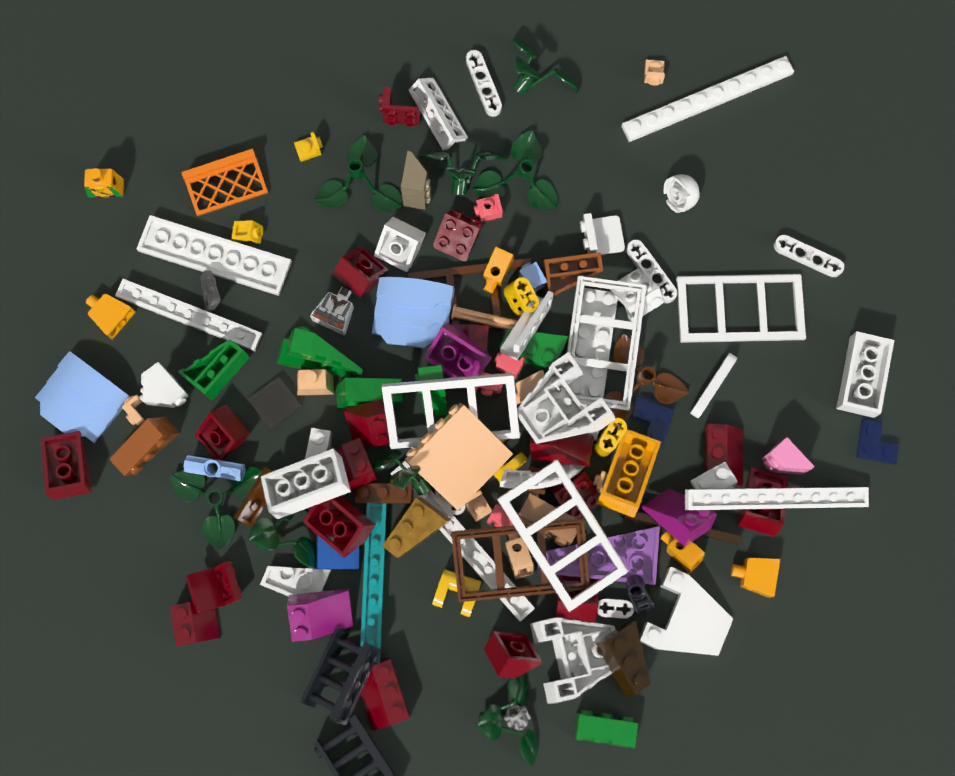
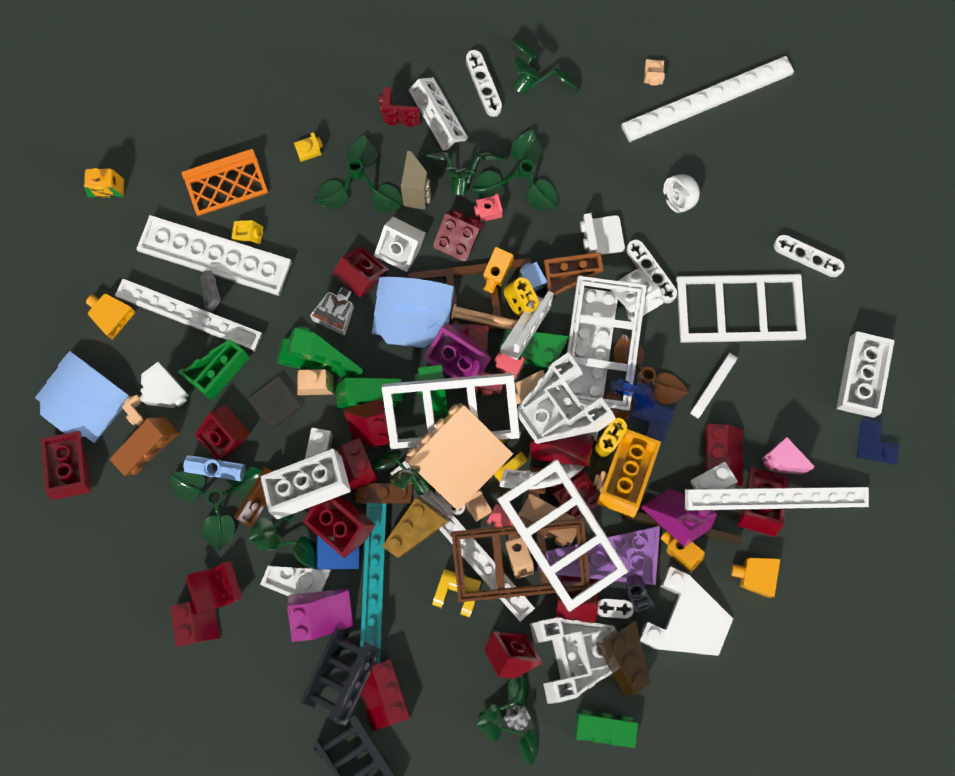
(641, 392): none -> clear blue plate

